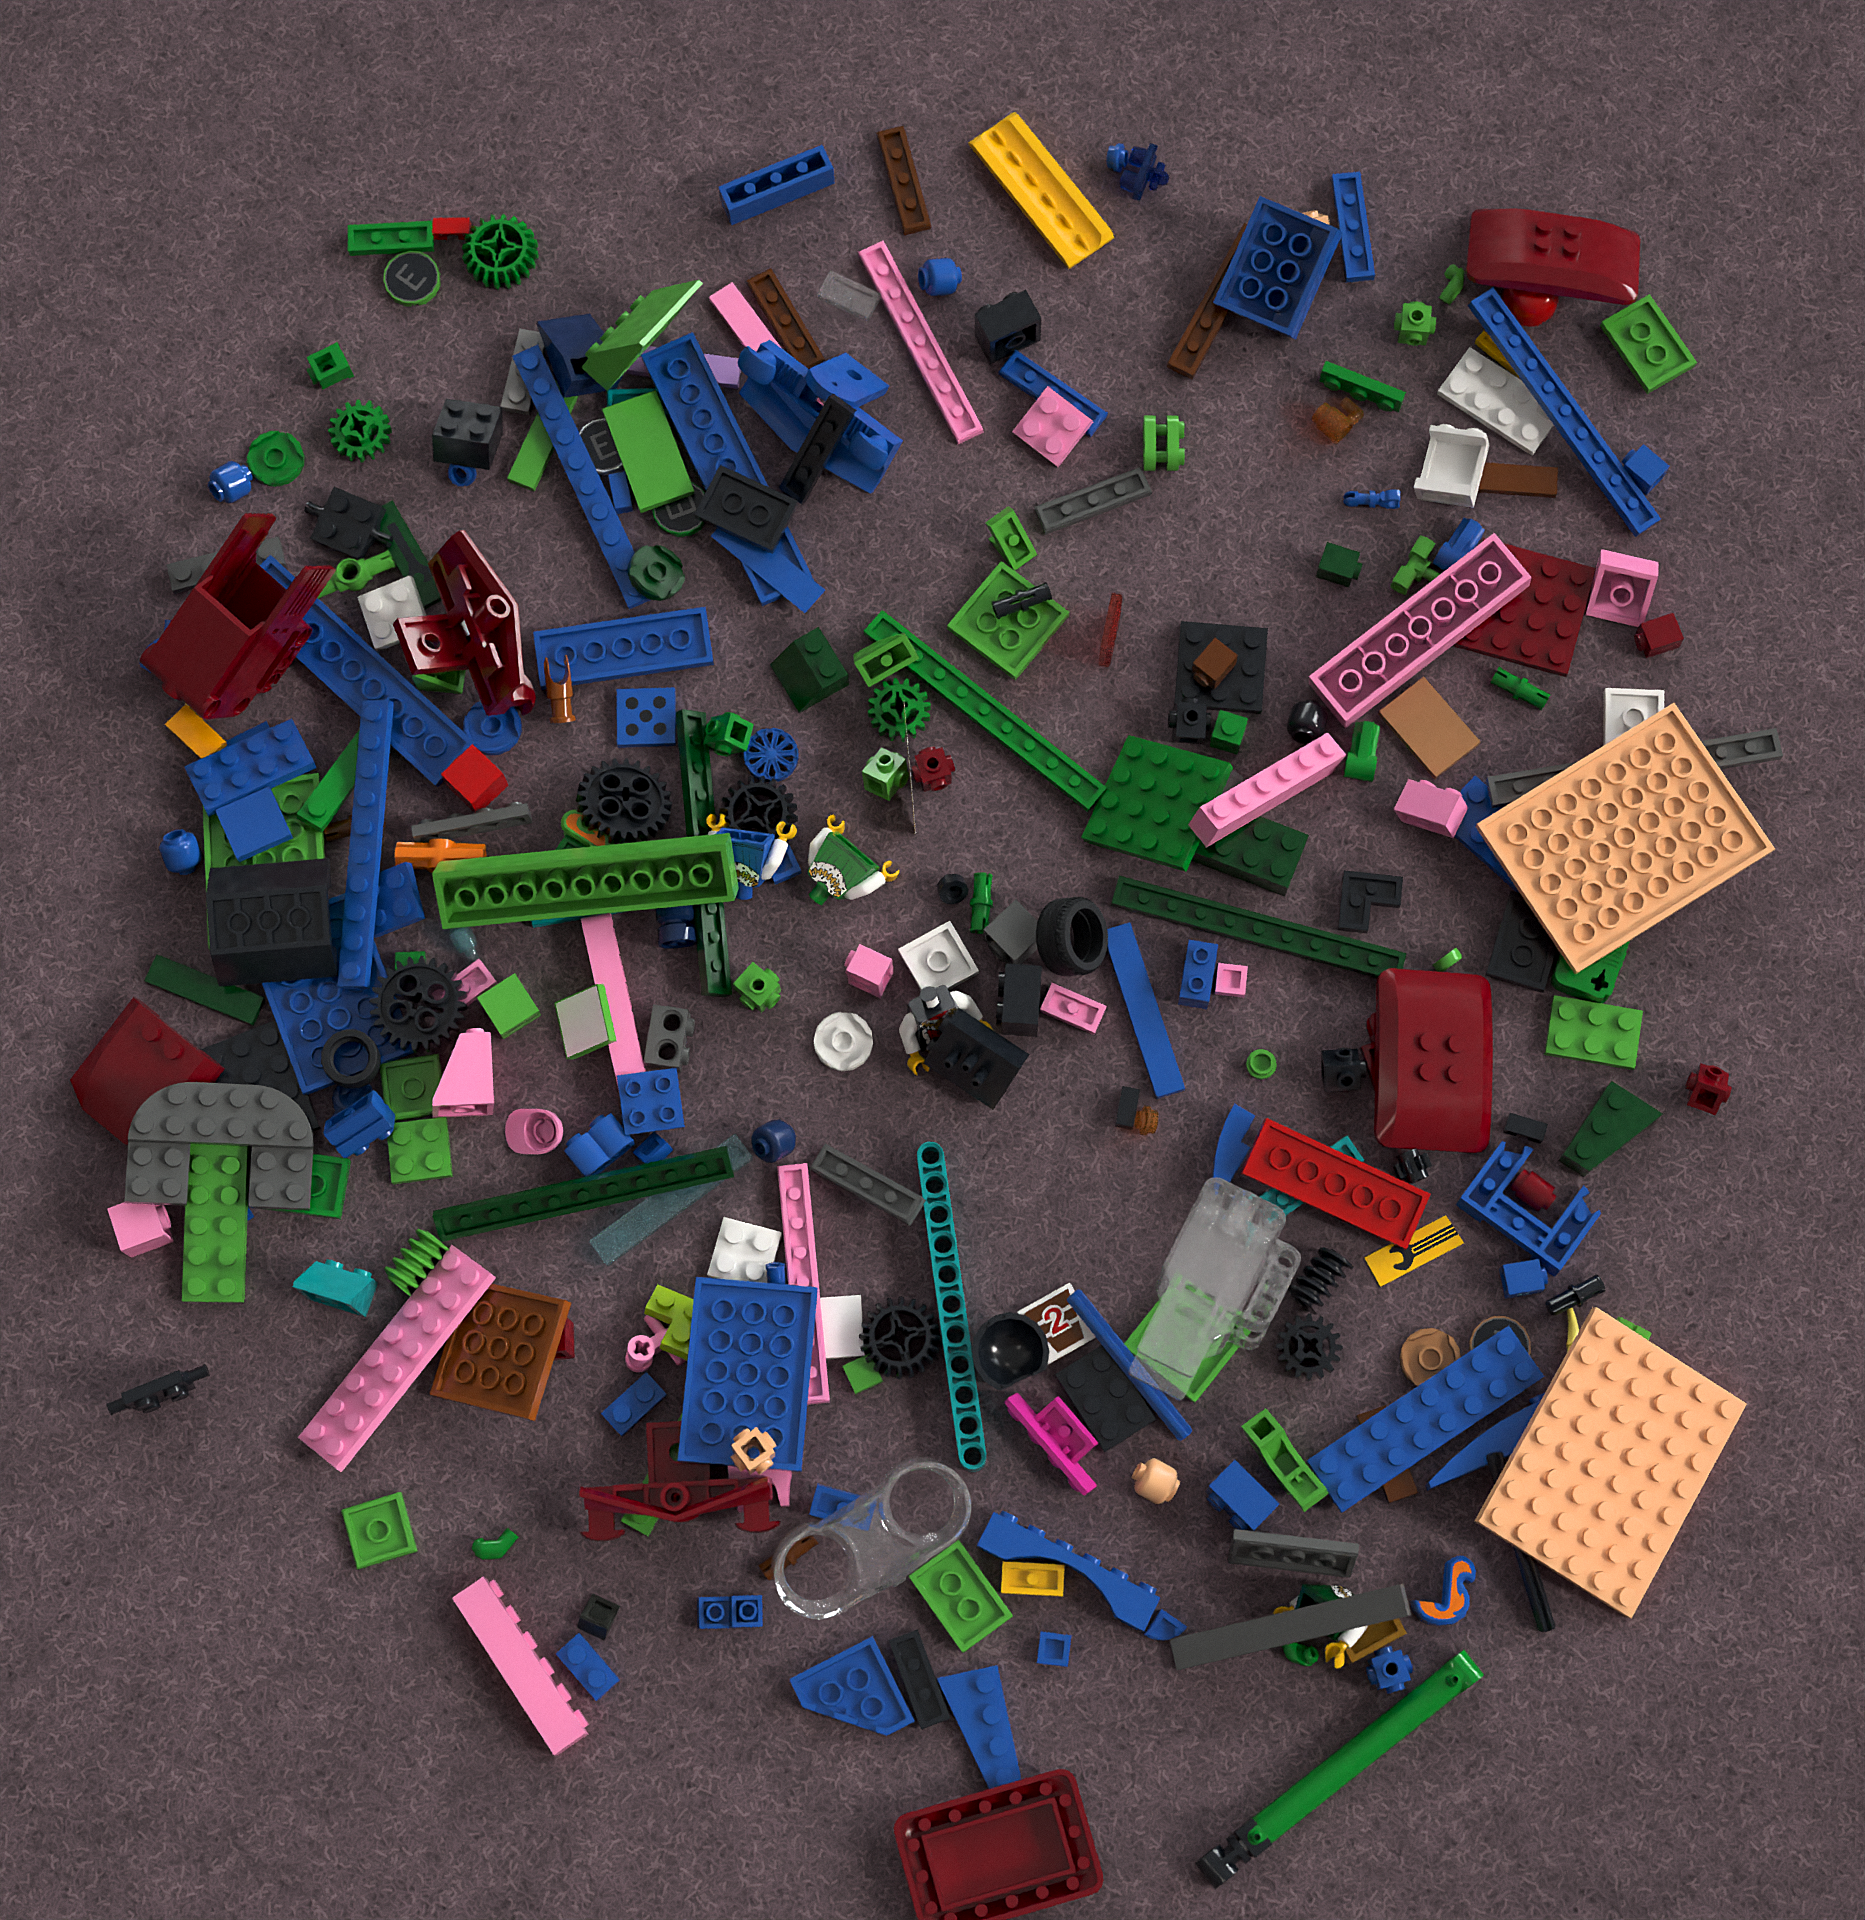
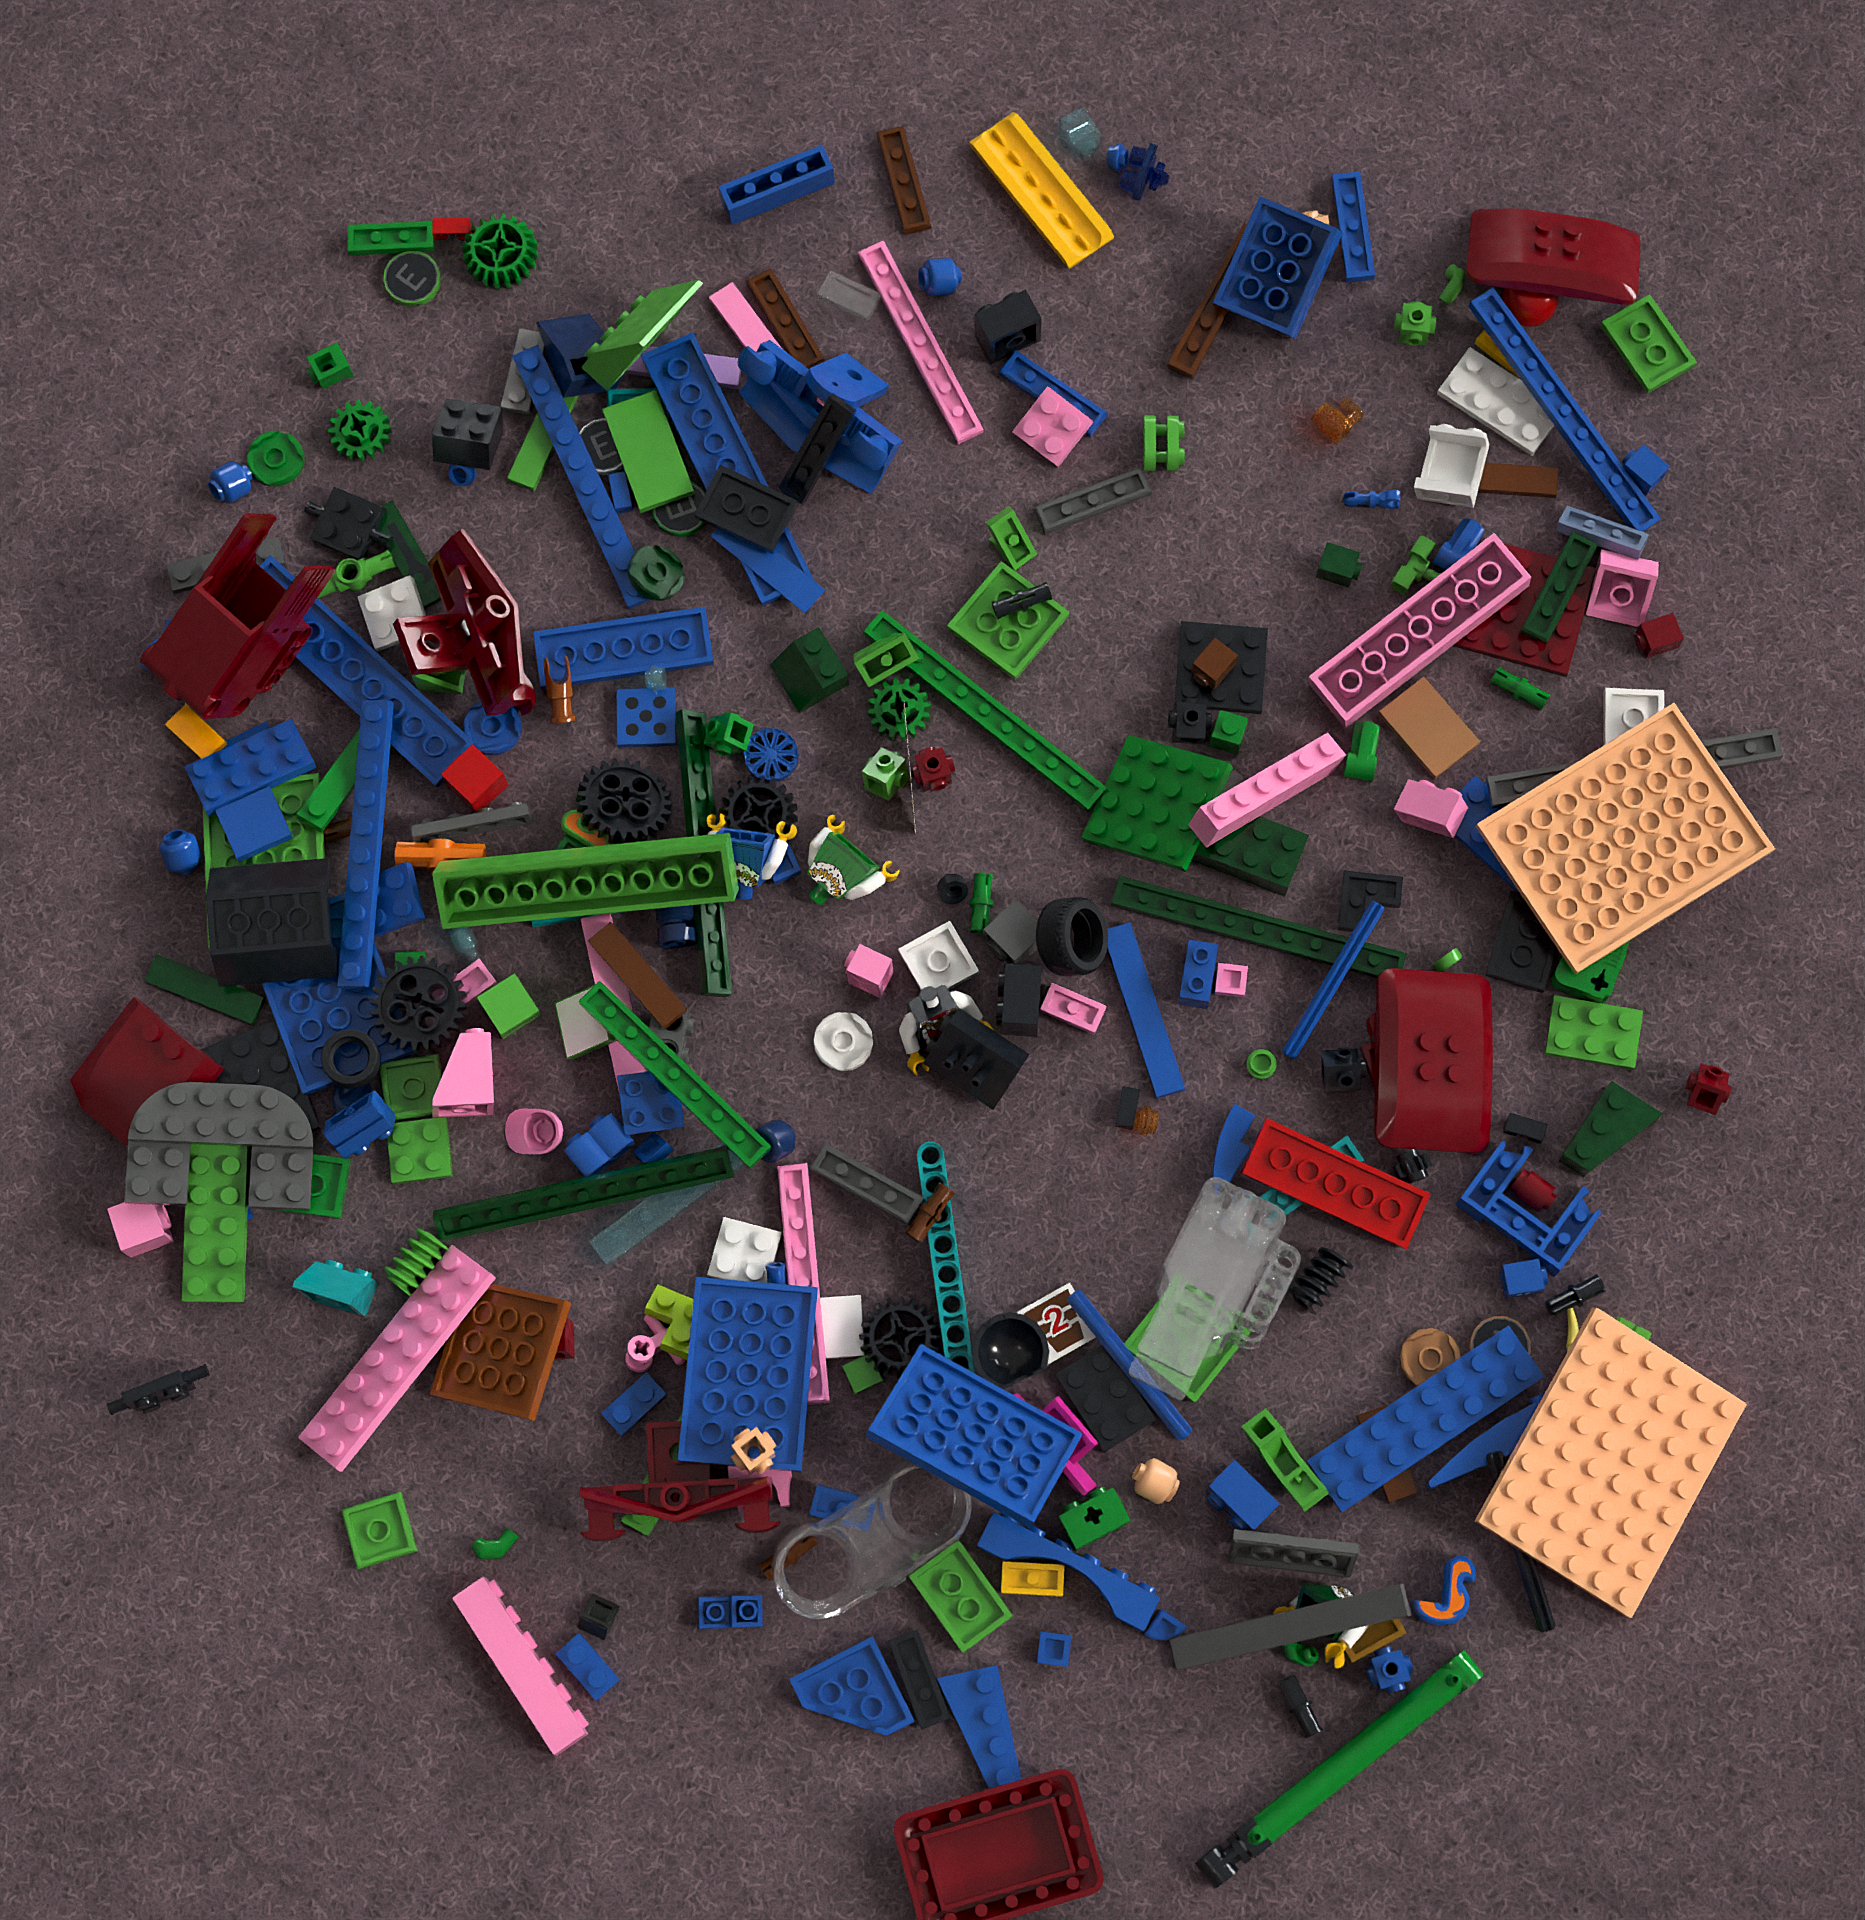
(637, 975): none -> reddish brown tile
(656, 679): none -> clear light blue plate
(674, 1075): none -> green plate
(756, 978): bright green brick -> none
(930, 1212): none -> reddish brown pin
(974, 1435): none -> blue plate
(1079, 133): none -> clear light blue brick
(1084, 1533): none -> green brick
(1110, 630): clear red tile -> none
(1300, 1706): none -> black axle
(1307, 721): black head -> none
(1319, 1357): black gear -> none
(1333, 979): none -> blue axle
(1361, 387): green plate -> none
(1424, 1246): yellow sticker -> none
(1558, 588): none -> dark green tile
(1603, 532): none -> sand blue plate

